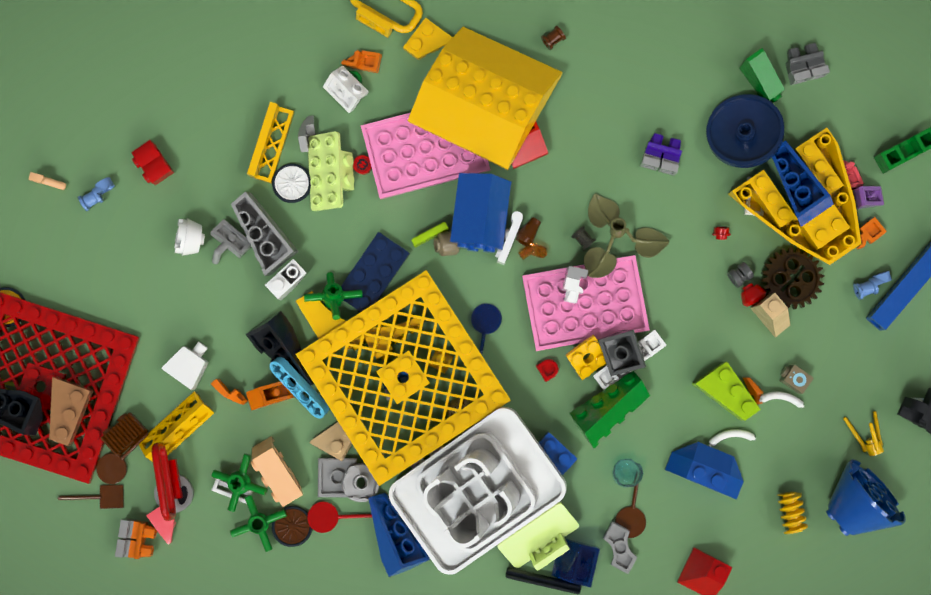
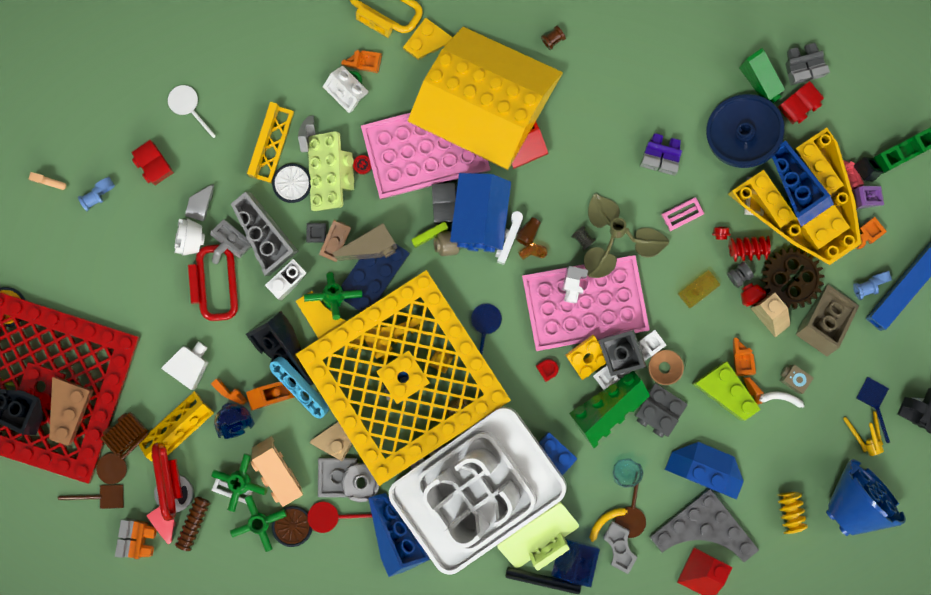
(183, 101): none -> white piece
(192, 524): none -> reddish brown piece
(198, 203): none -> light grey slope
(198, 286): none -> red bar
(232, 420): none -> clear blue cylinder
(316, 232): none -> dark grey tile
(335, 239): none -> medium nougat plate
(370, 245): none -> dark tan slope
(443, 202): none -> dark grey brick
(603, 519): none -> yellow piece
(660, 411): none -> dark grey plate
(668, 221): none -> bright pink tile
(675, 363): none -> medium nougat piece
(699, 289): none -> clear yellow plate
(707, 521): none -> flat silver plate
(731, 433): white piece -> none
(743, 359): none -> orange slope
(749, 247): none -> red piece
(801, 102): none -> red brick
(828, 321): none -> dark tan slope
(868, 169): none -> black slope
(873, 394): none -> clear blue piece

